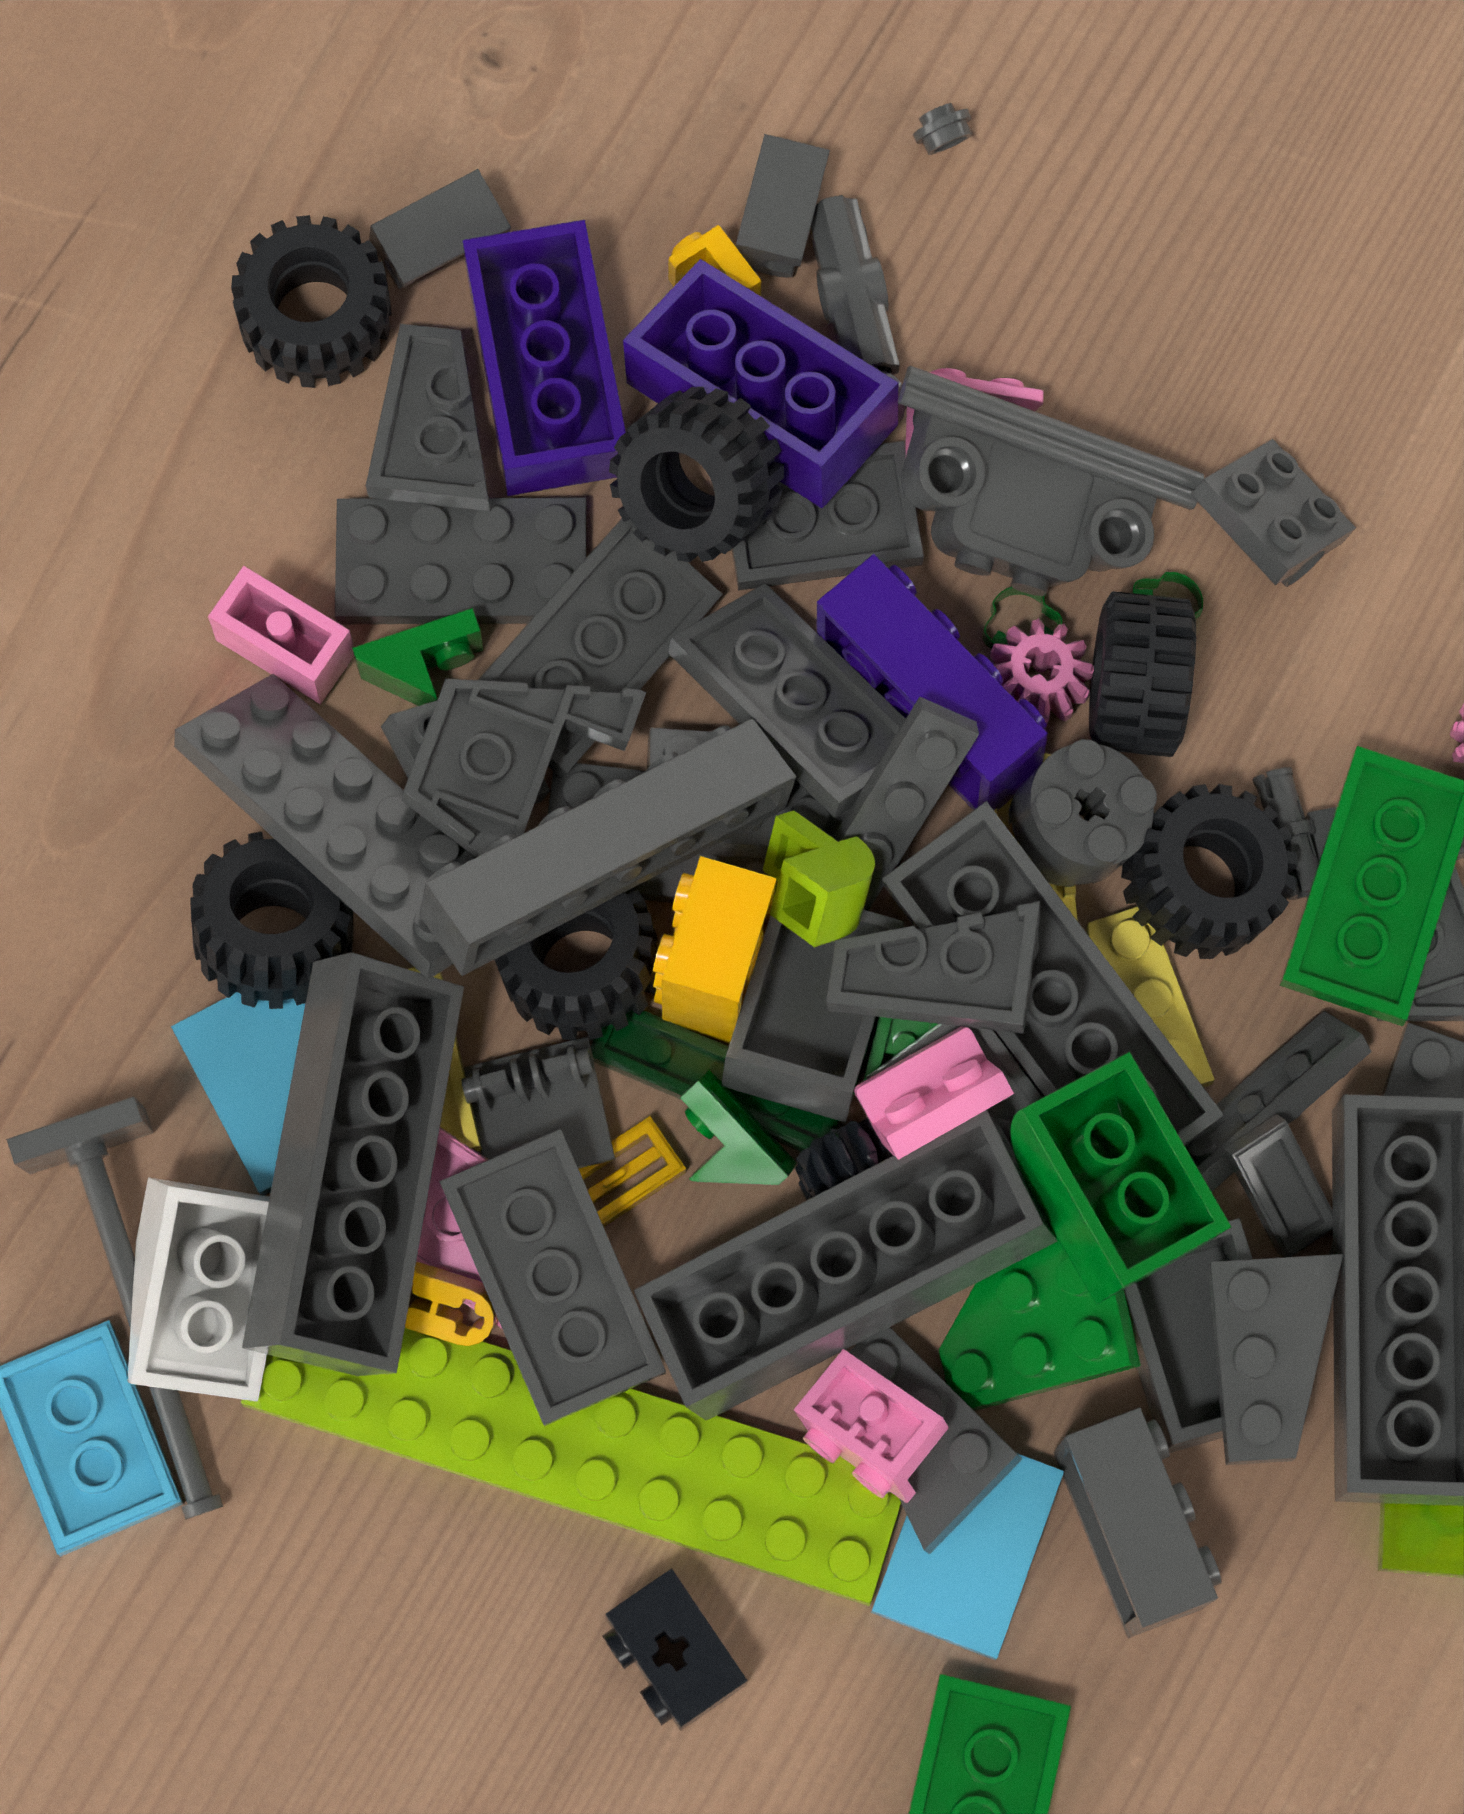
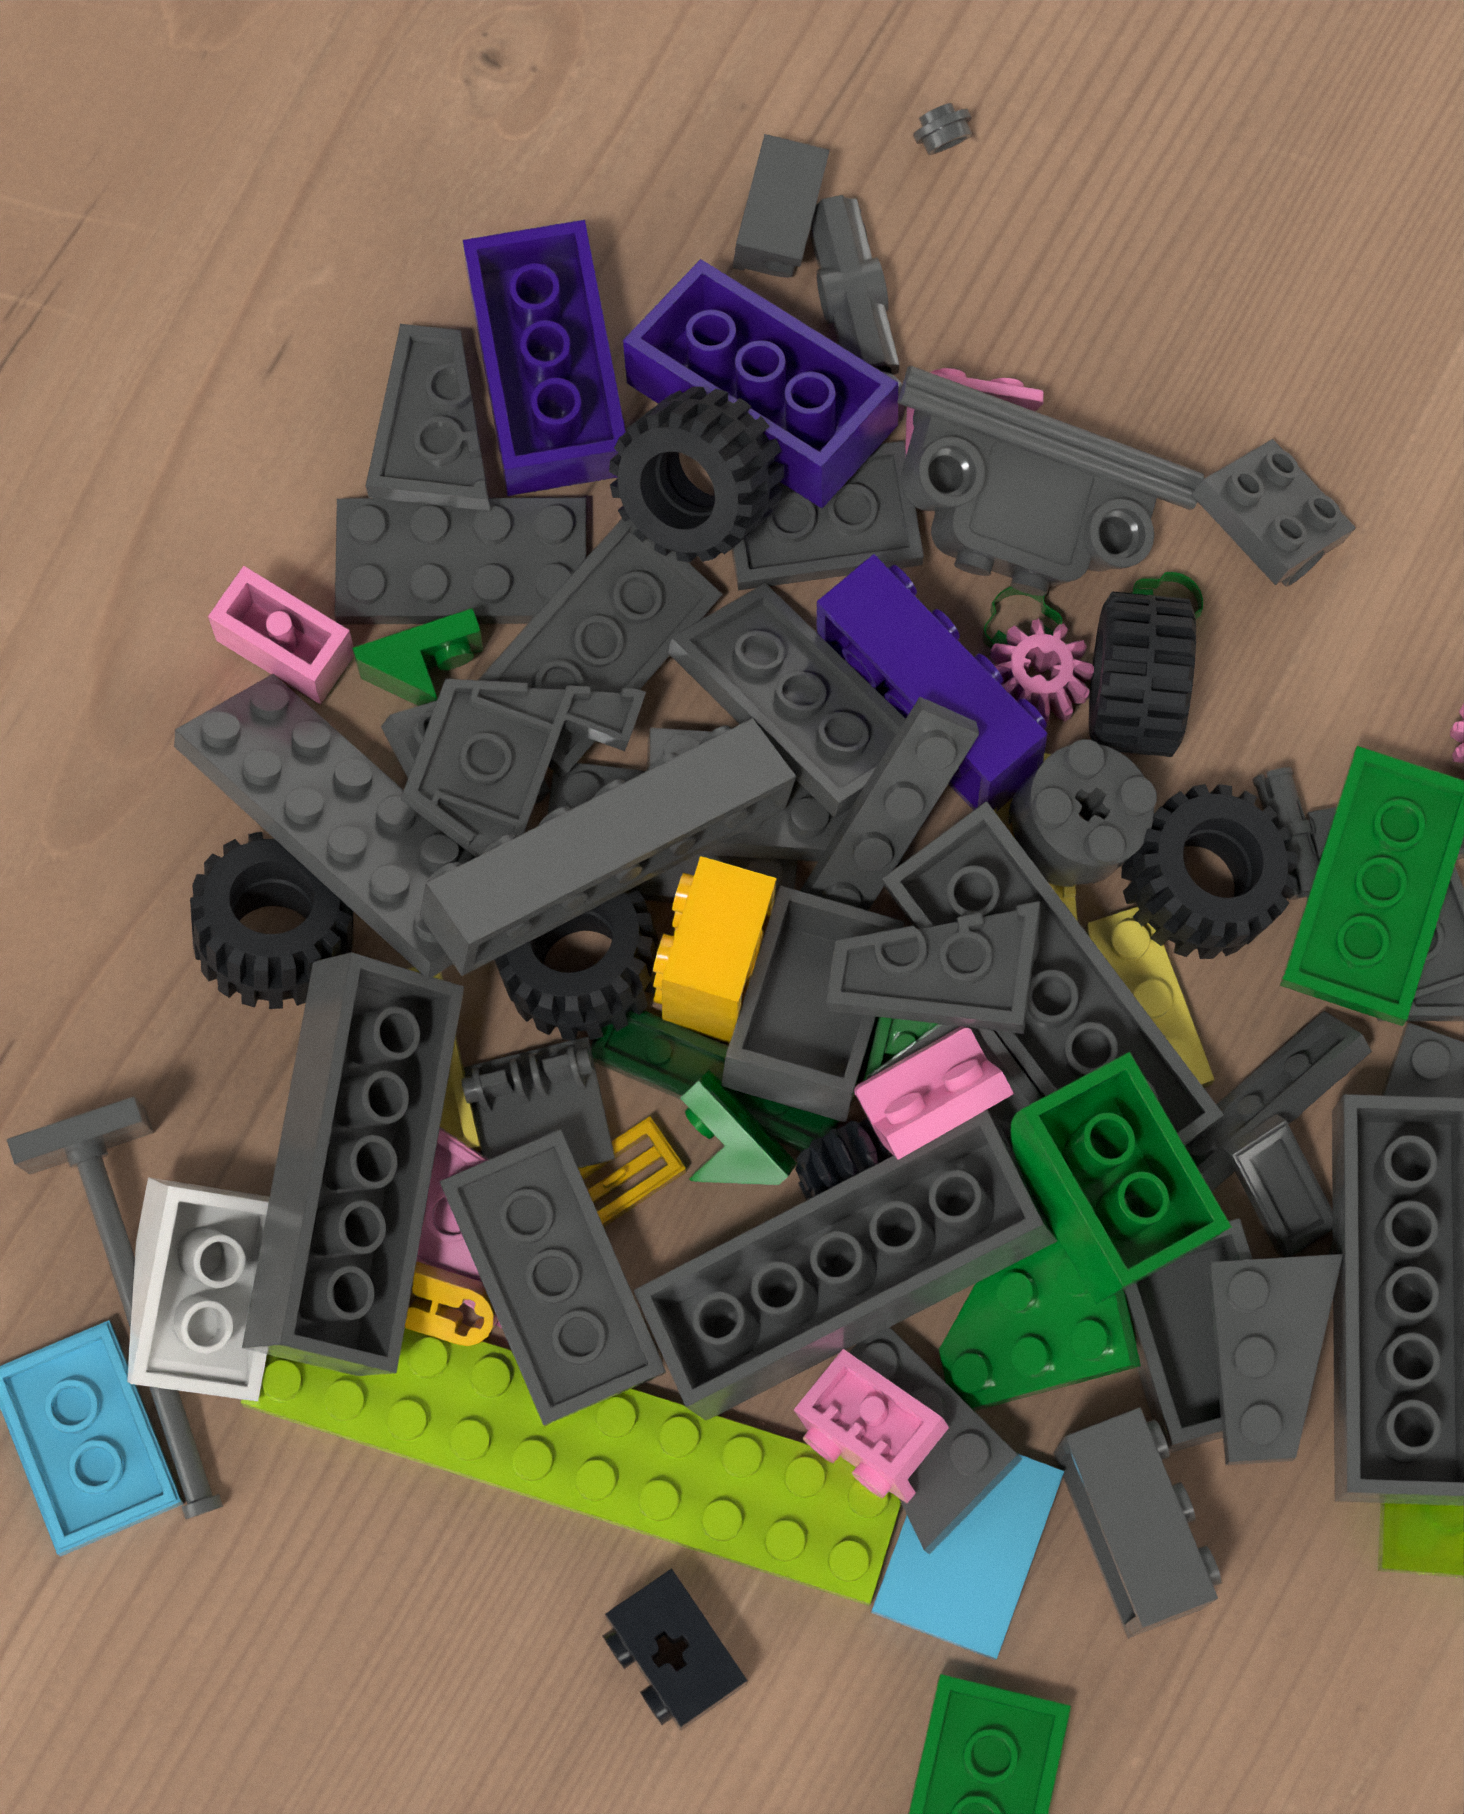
(247, 1071): medium azure tile -> none
(305, 256): black tyre -> none
(434, 228): dark grey hinge -> none
(718, 251): yellow bracket -> none
(818, 879): lime brick -> none

